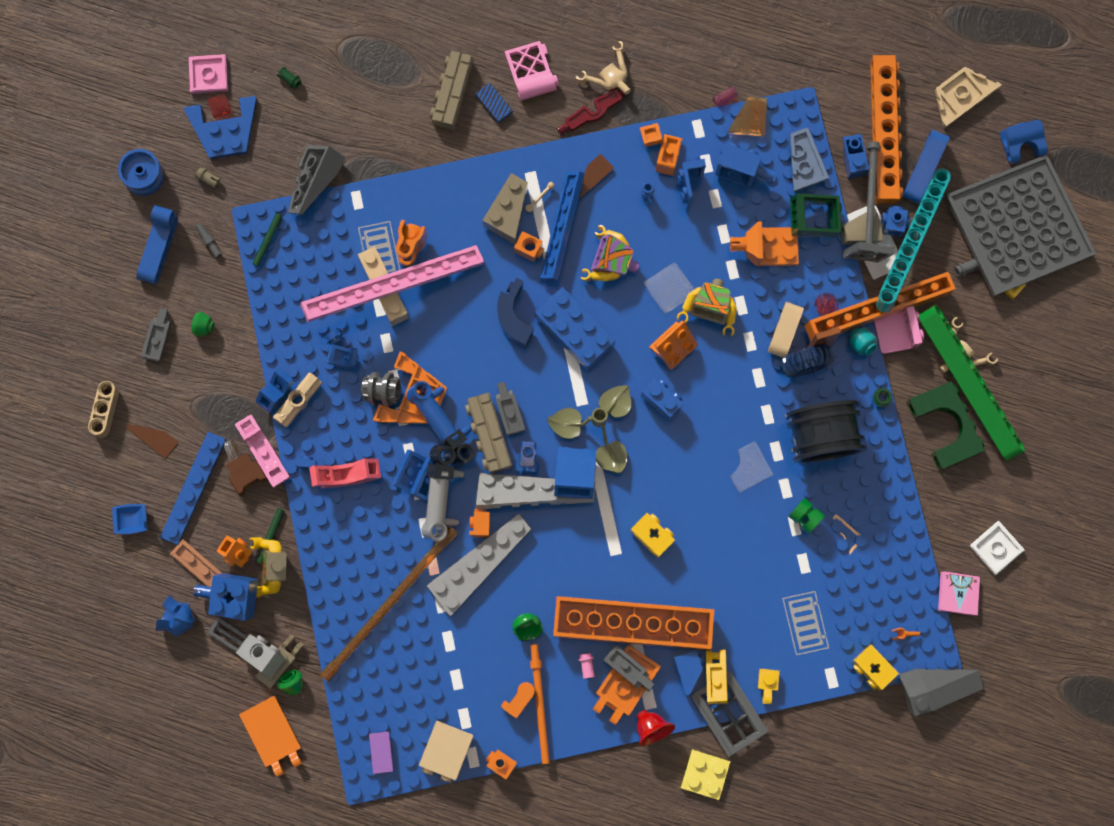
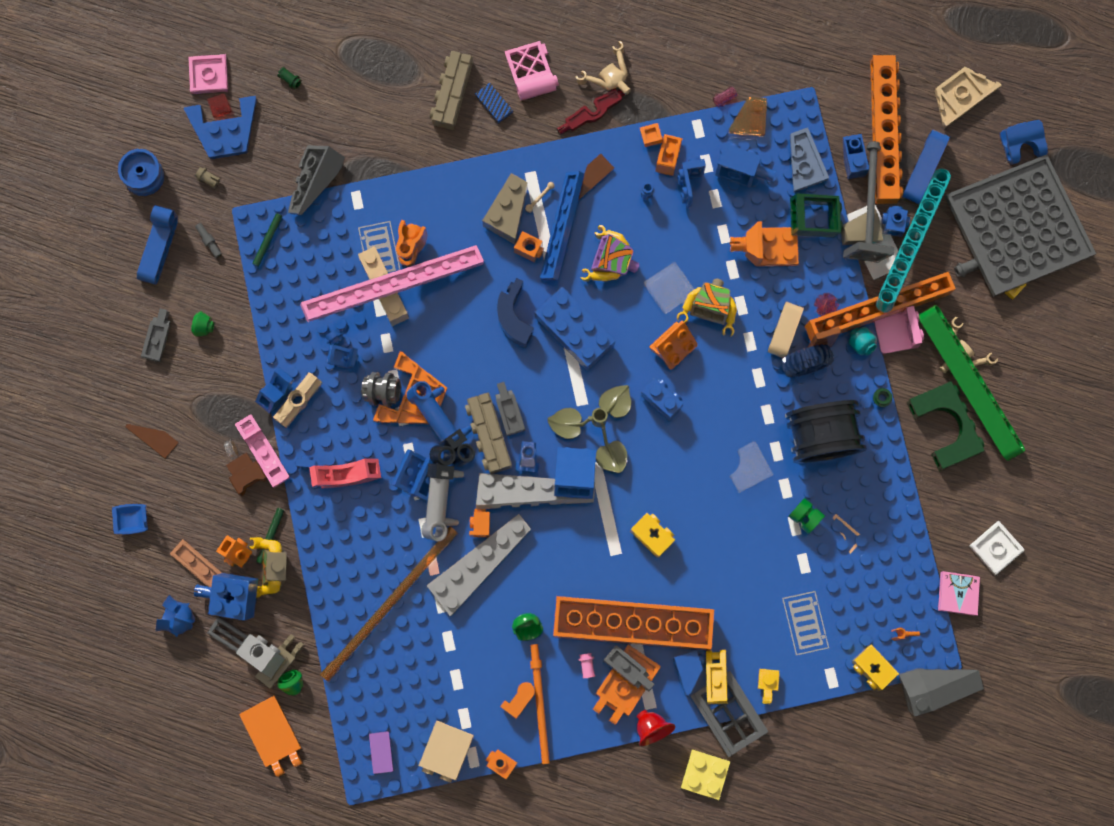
(107, 417): tan beam -> none
(193, 488): blue plate -> none

